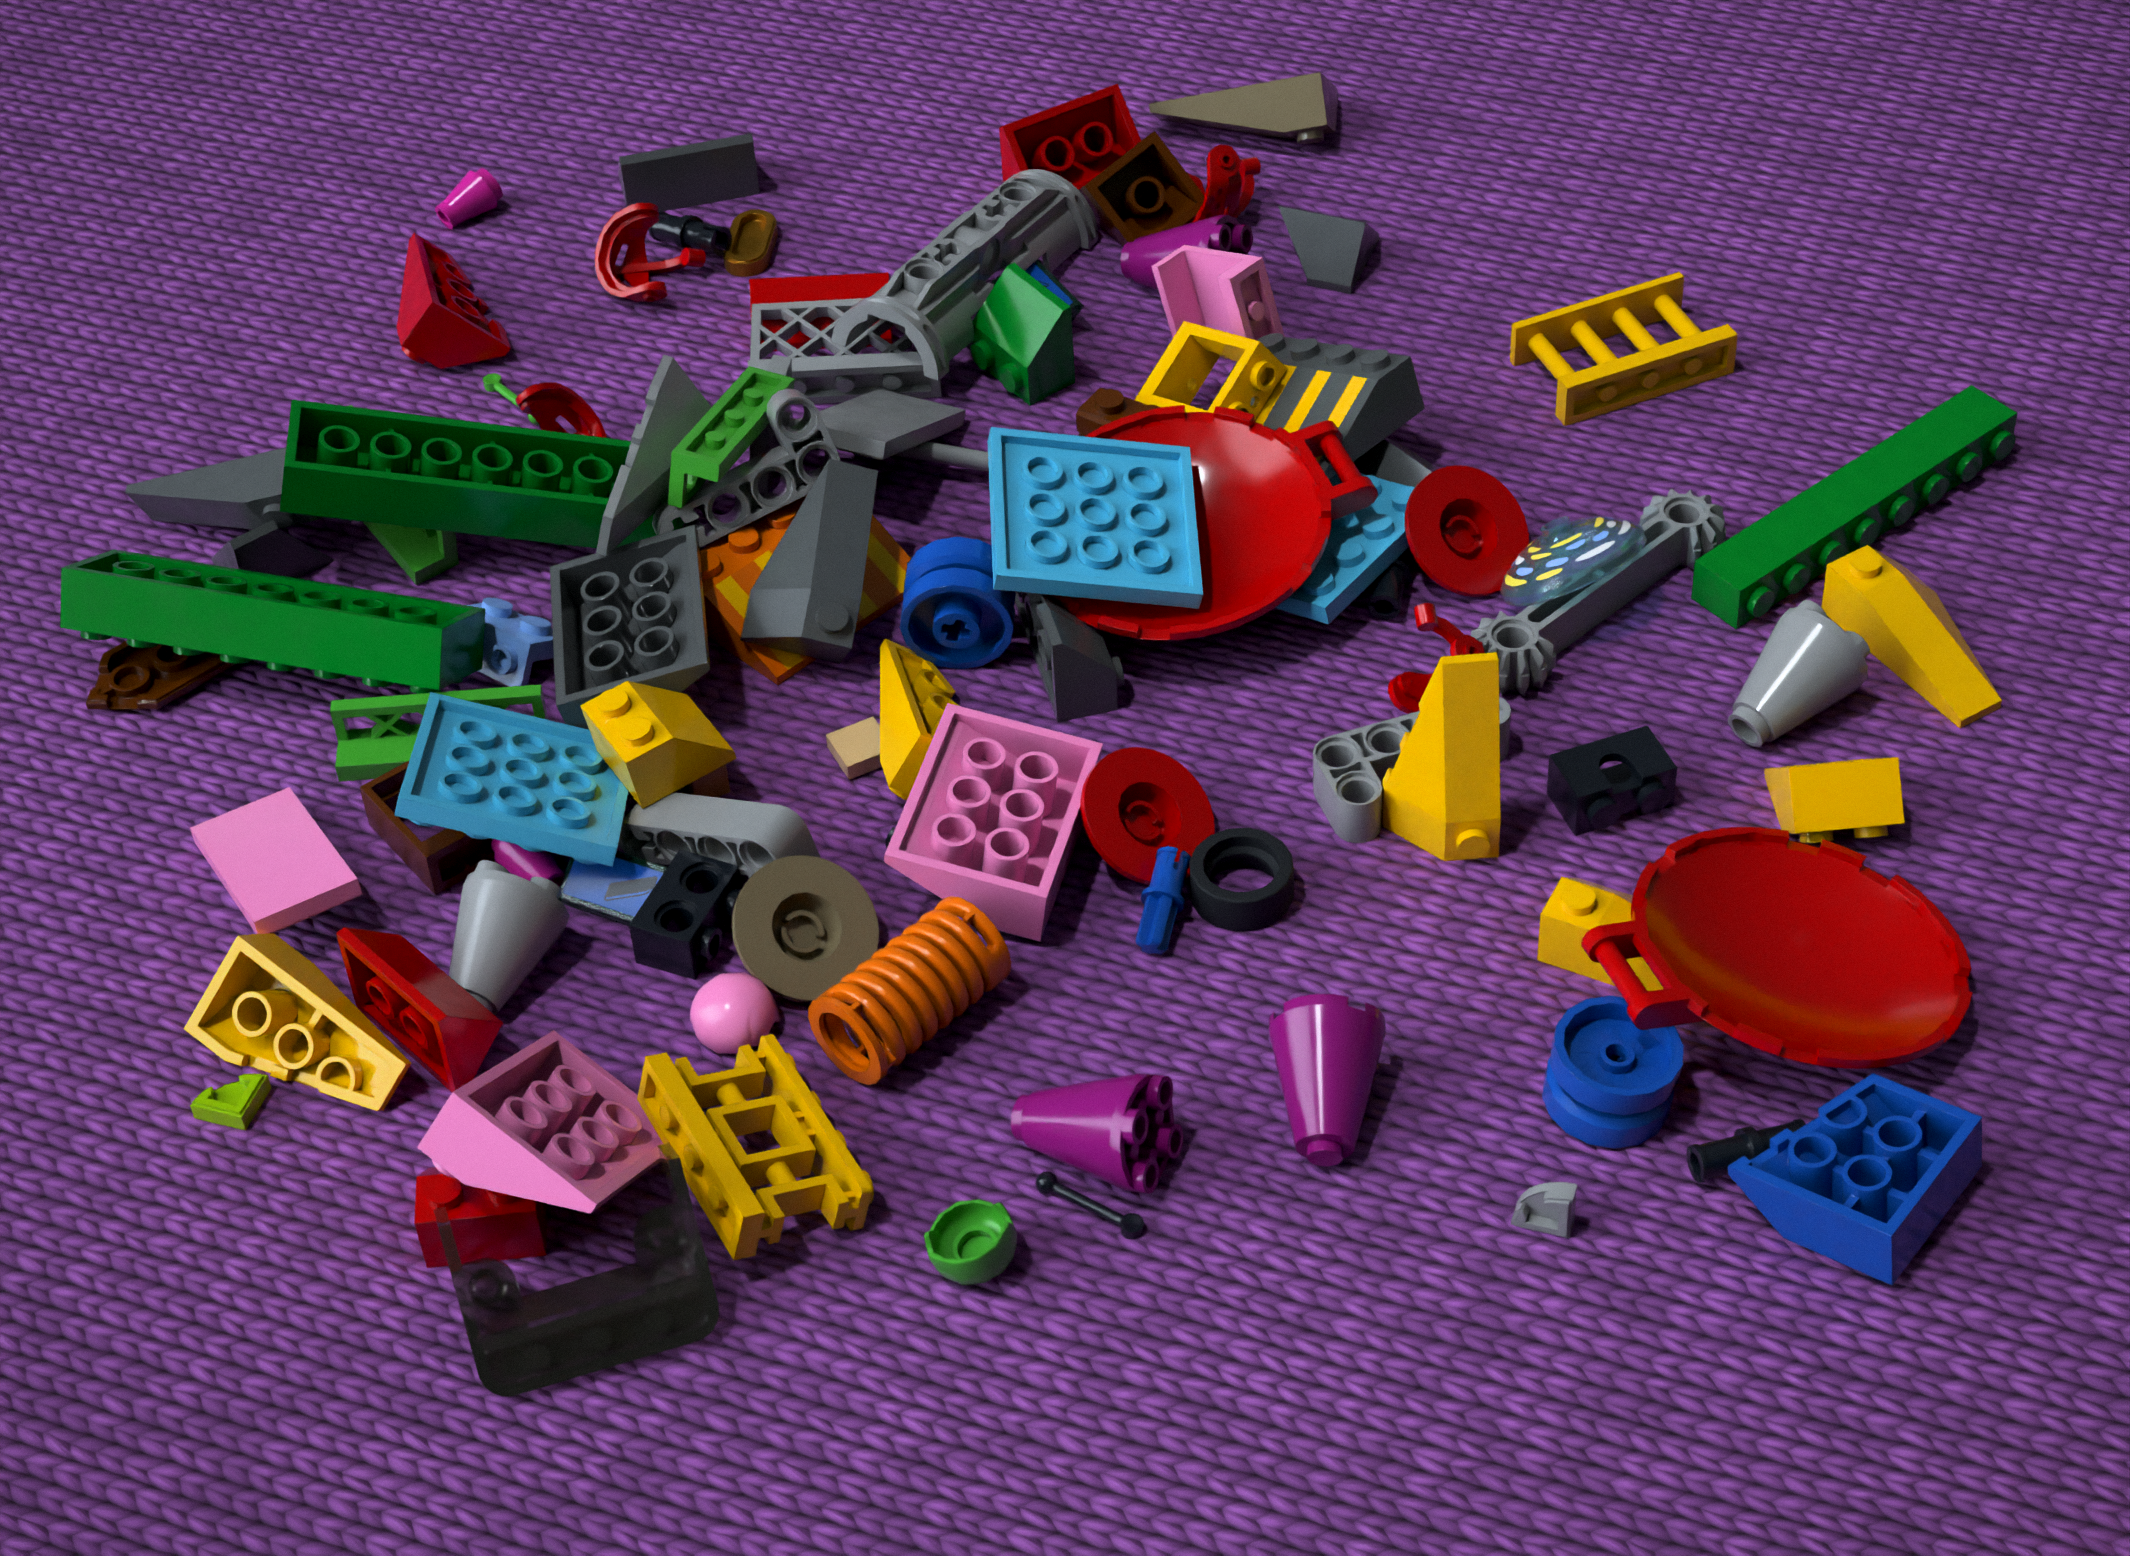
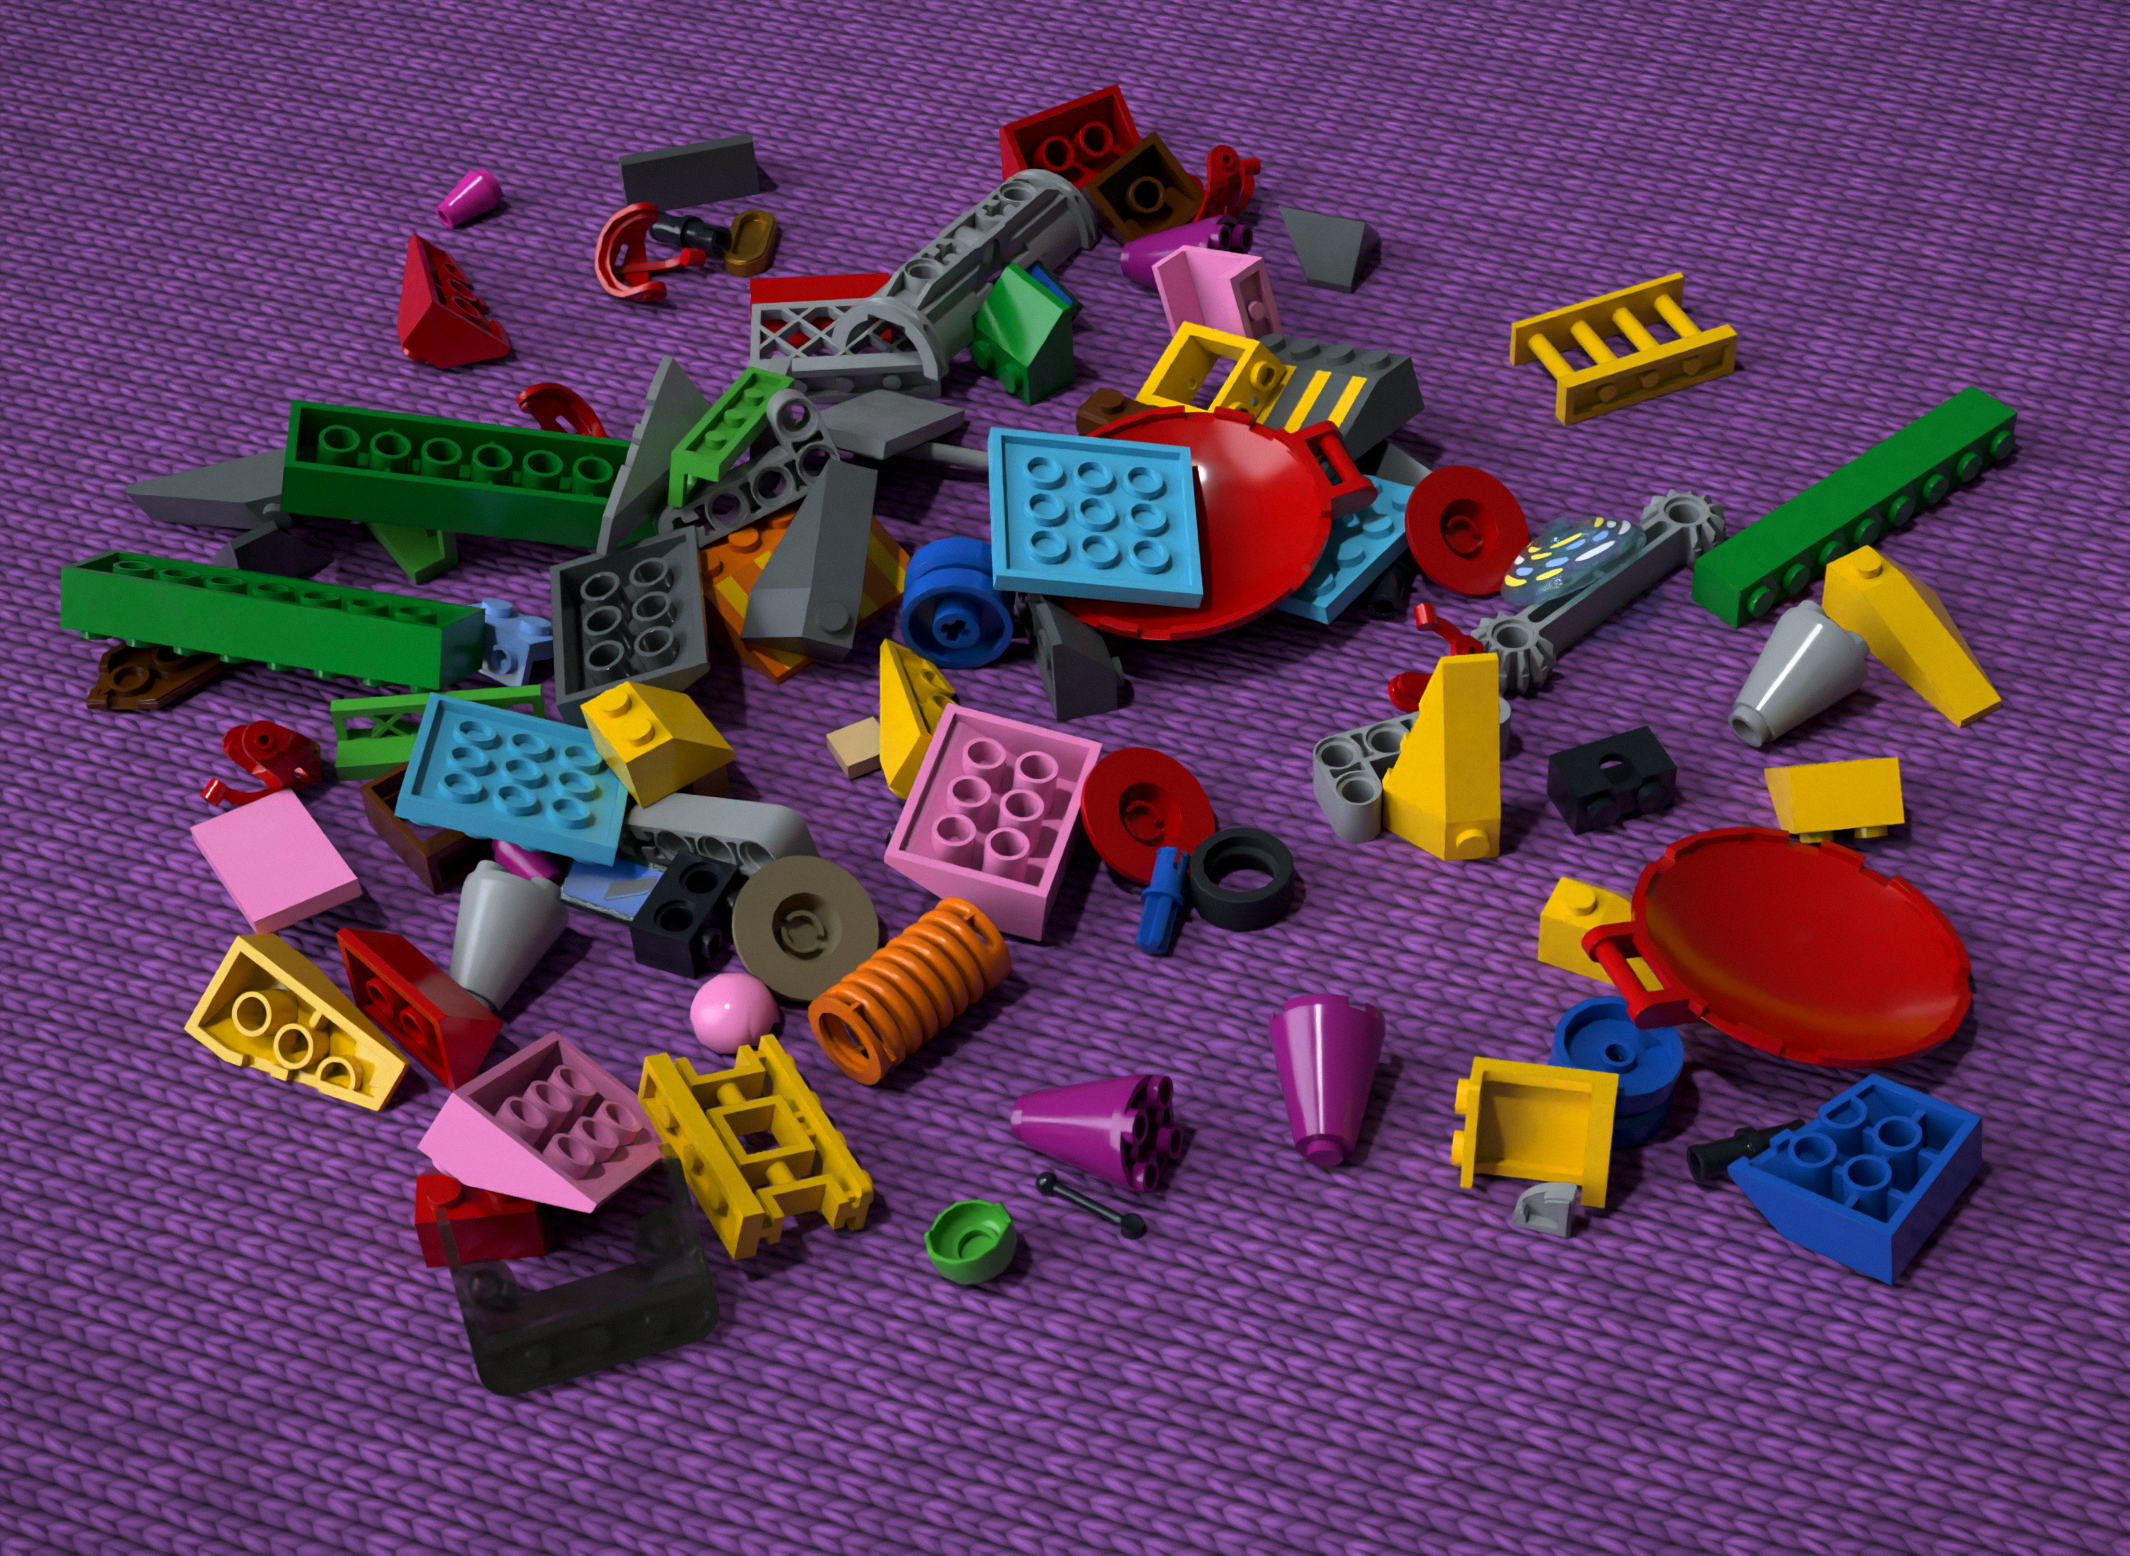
(233, 1103): lime tile -> none
(270, 755): none -> red helmet
(493, 382): bright green hinge -> none
(1282, 108): dark tan wedge -> none
(1536, 1124): none -> yellow panel

